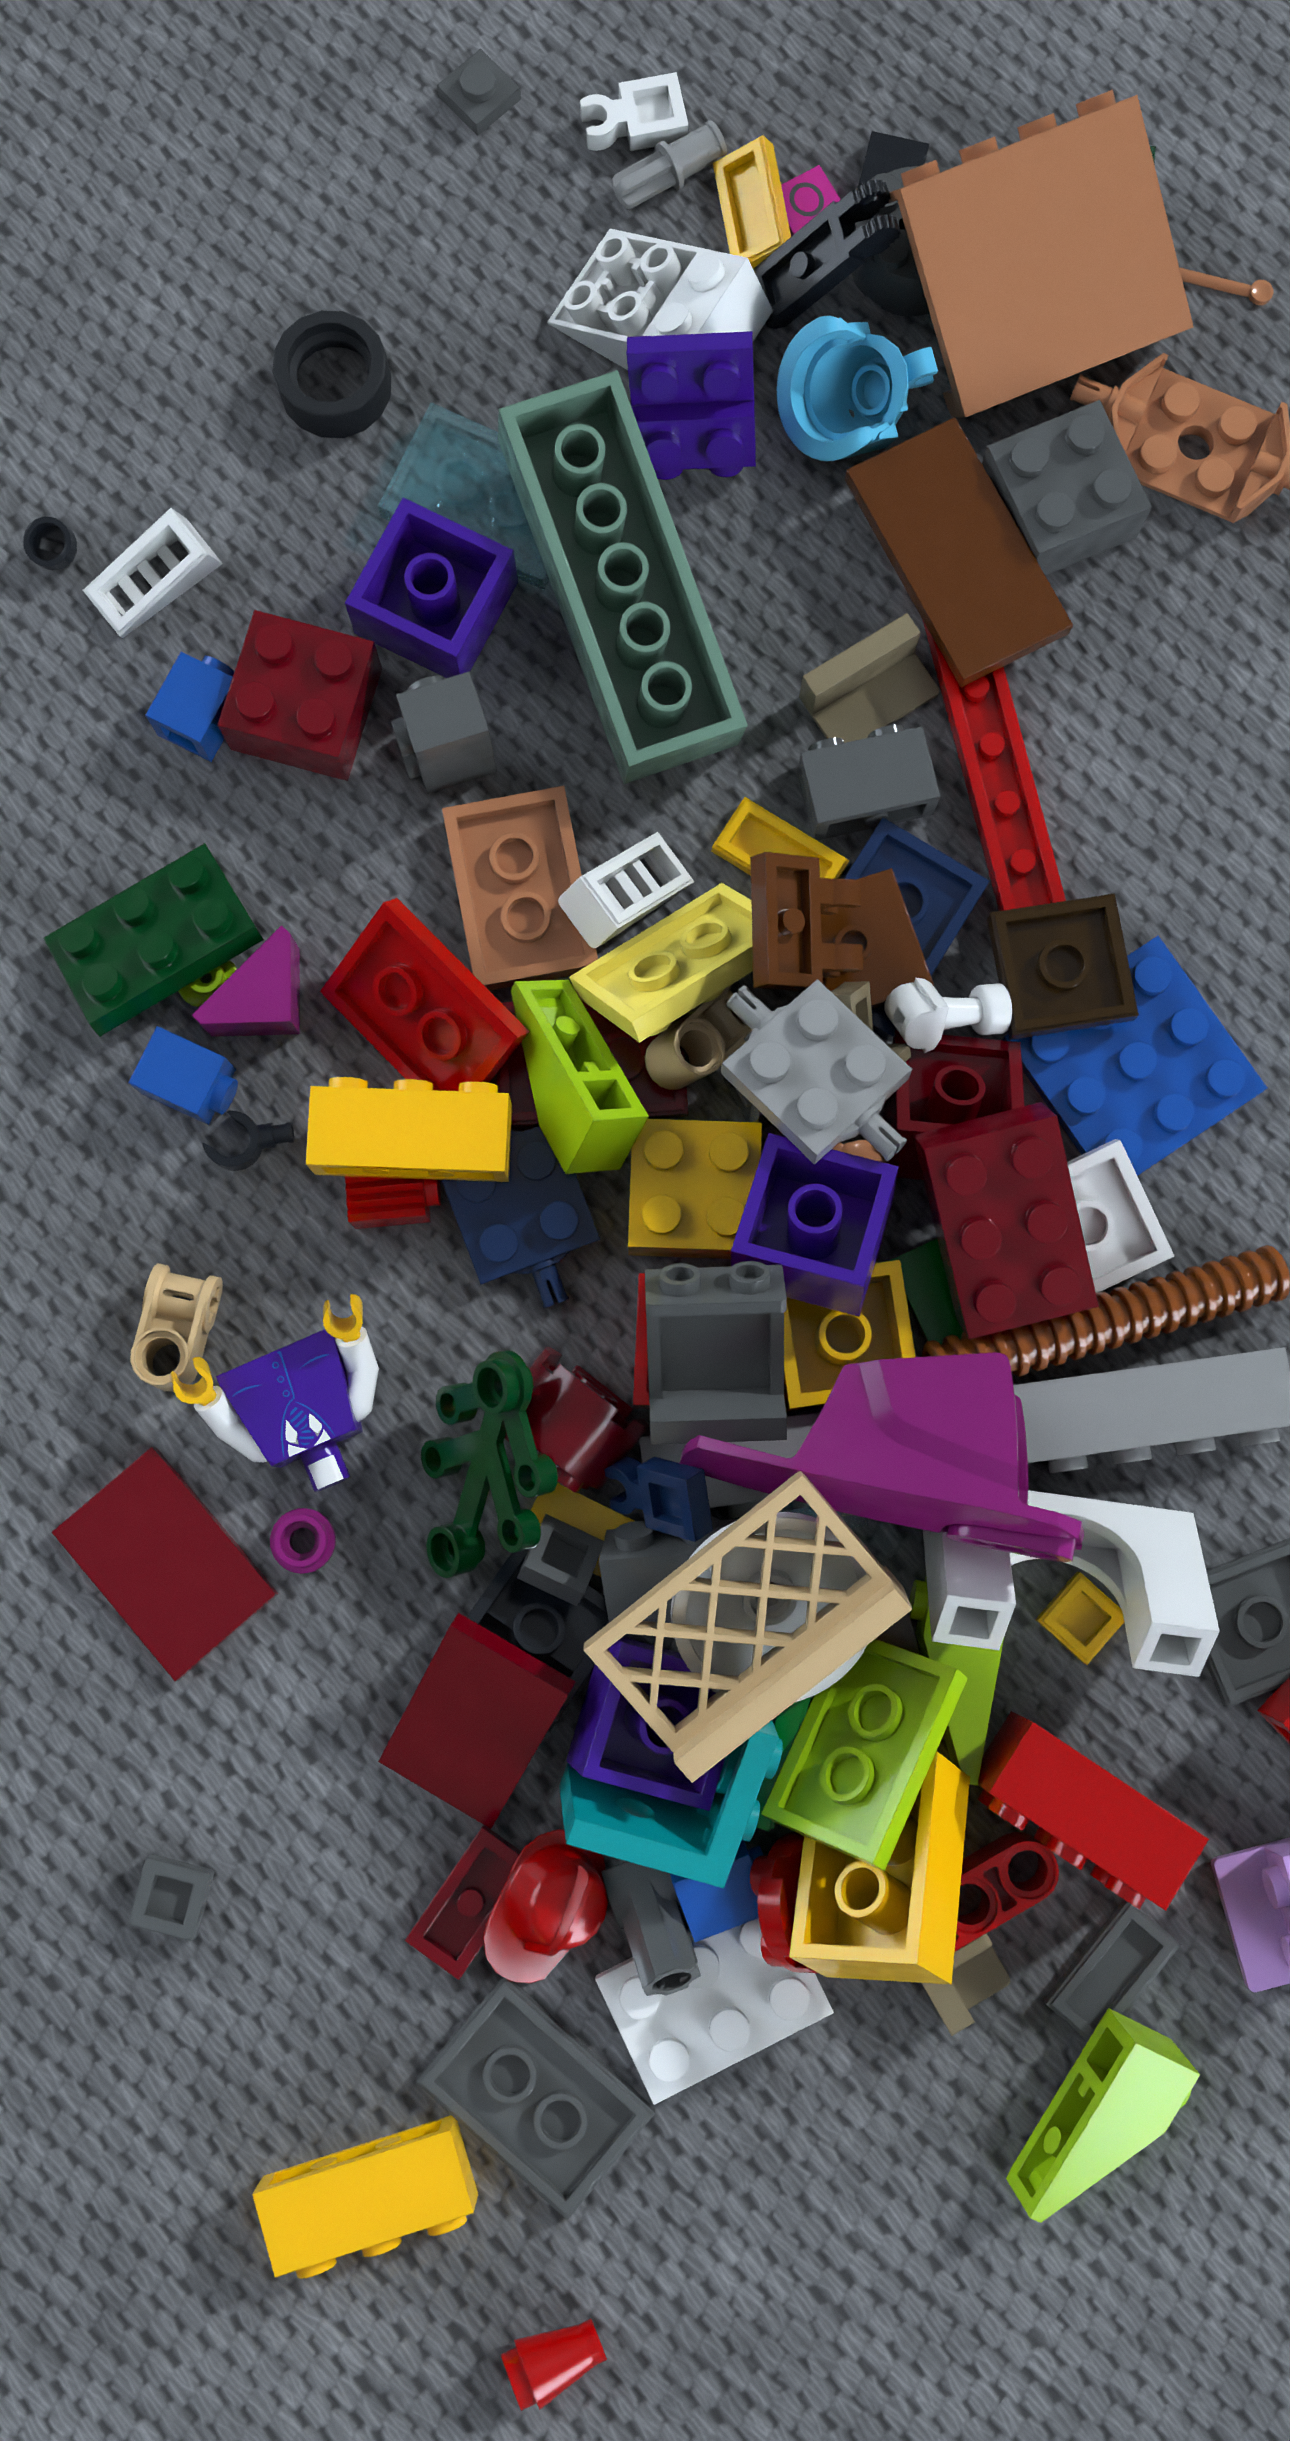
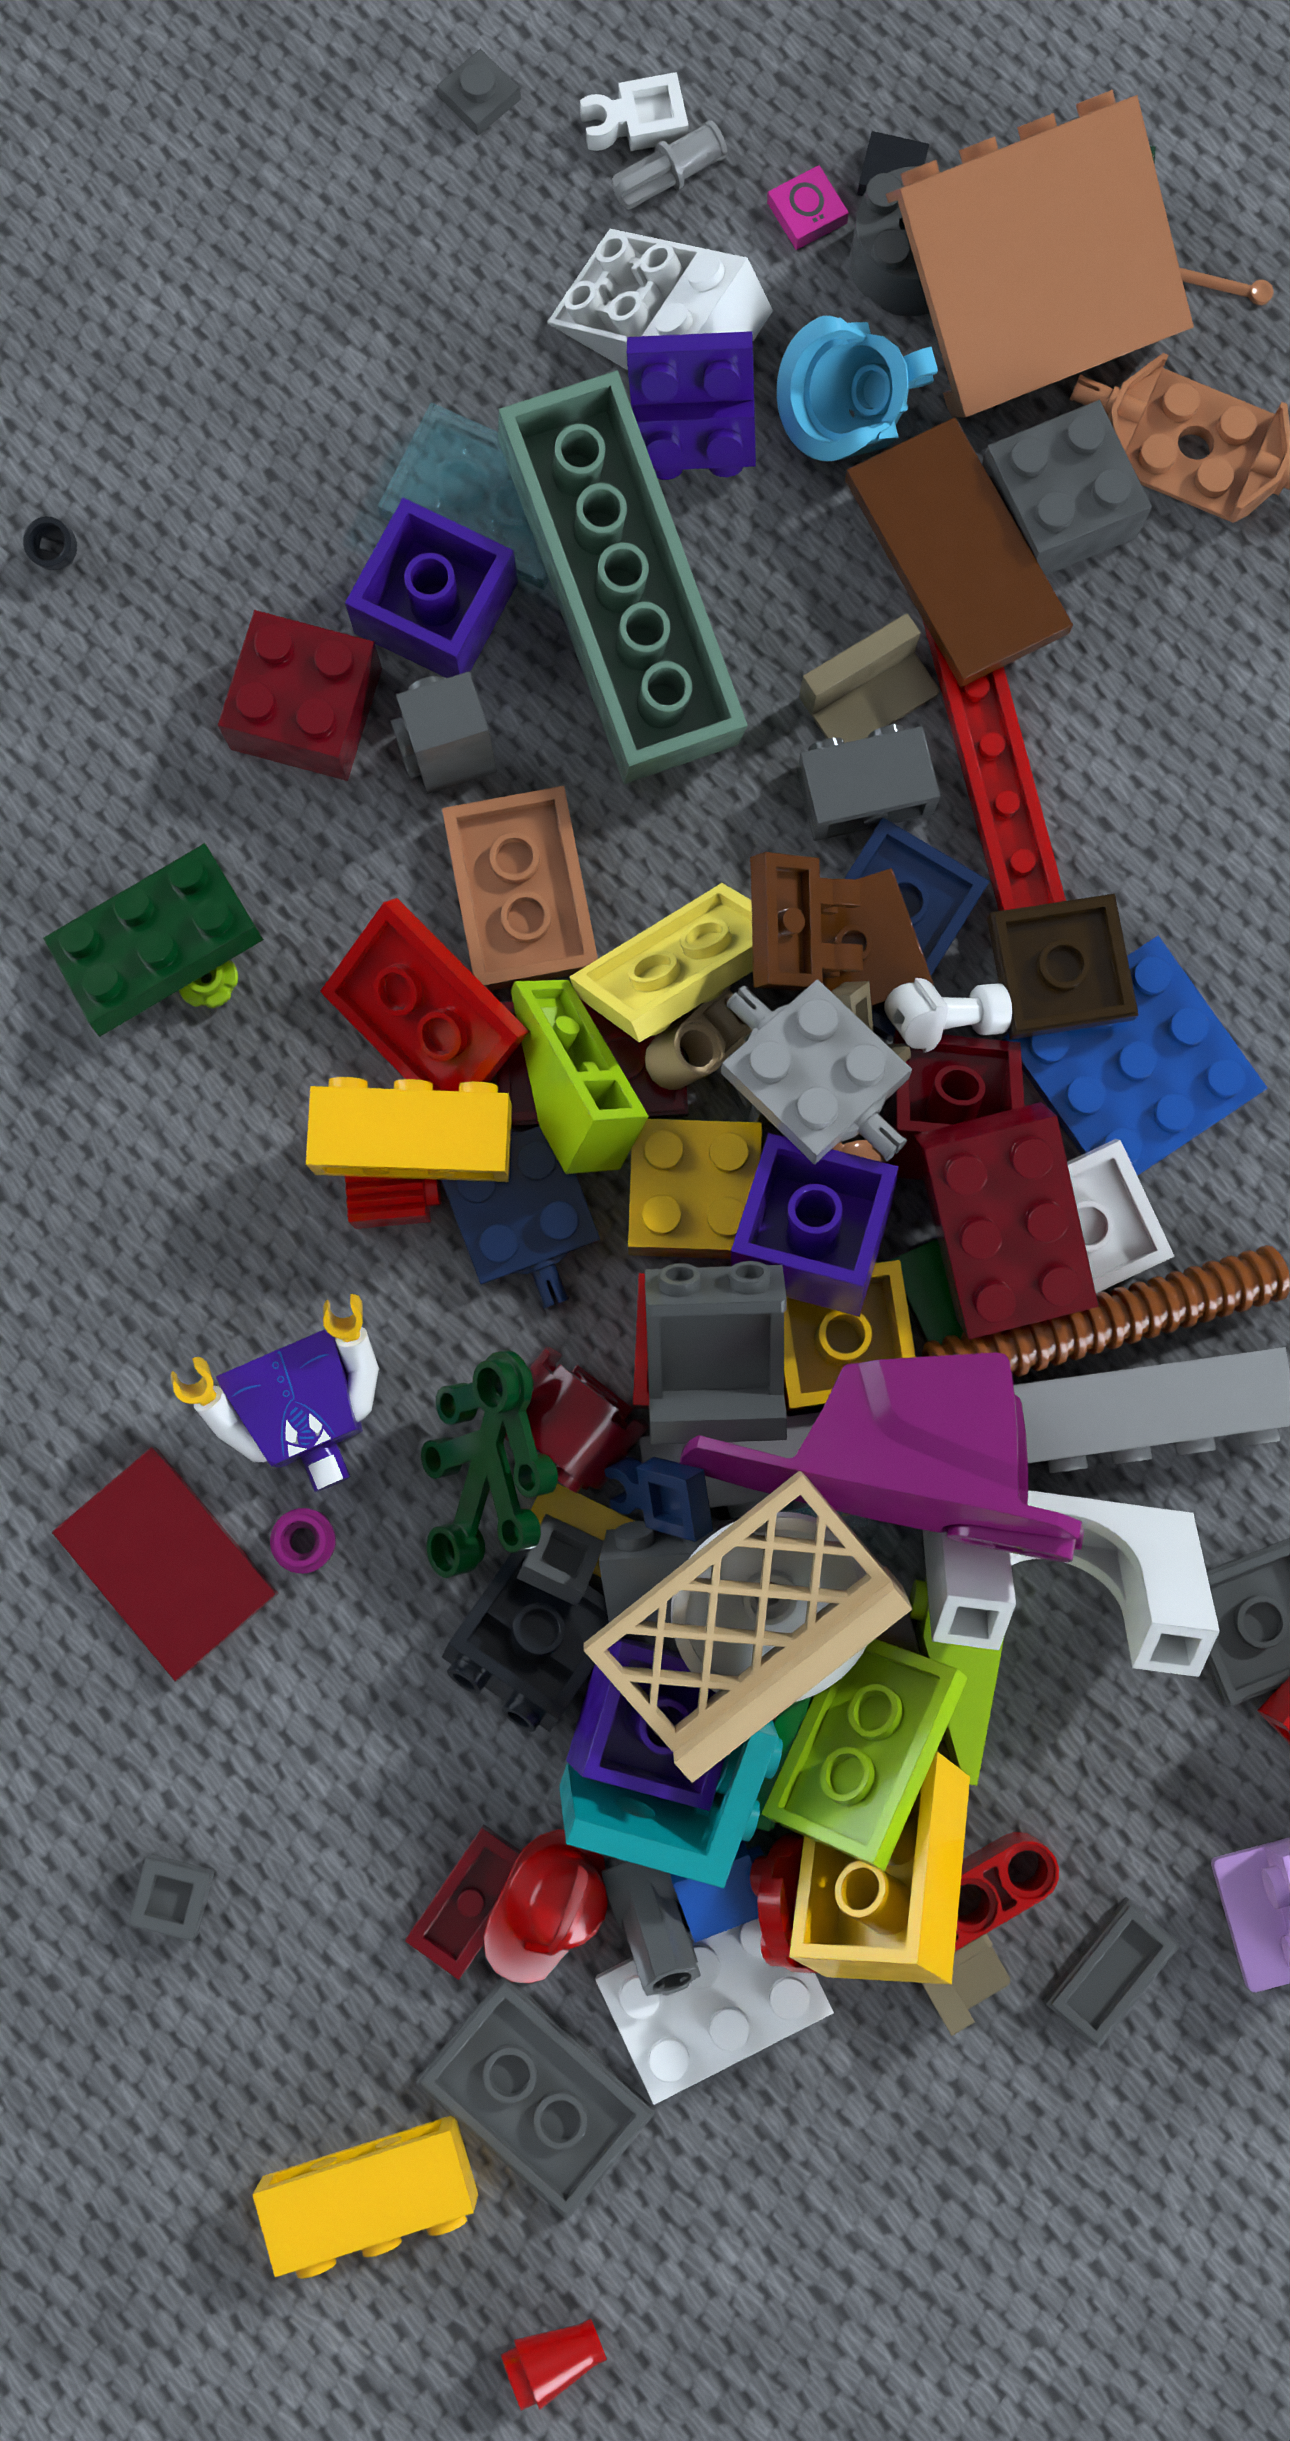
(174, 1322): tan piece -> none
(182, 577): white slope -> none
(185, 1076): blue brick -> none
(191, 704): blue brick -> none
(259, 995): magenta slope -> none
(261, 1137): black piece -> none
(317, 333): black tyre -> none
(475, 1720): dark red tile -> none
(598, 912): white slope -> none
(752, 201): yellow tile -> none
(759, 831): yellow tile -> none
(826, 252): black hinge -> none
(1081, 1618): yellow tile -> none
(1087, 1814): red brick -> none
(1103, 2114): lime slope -> none

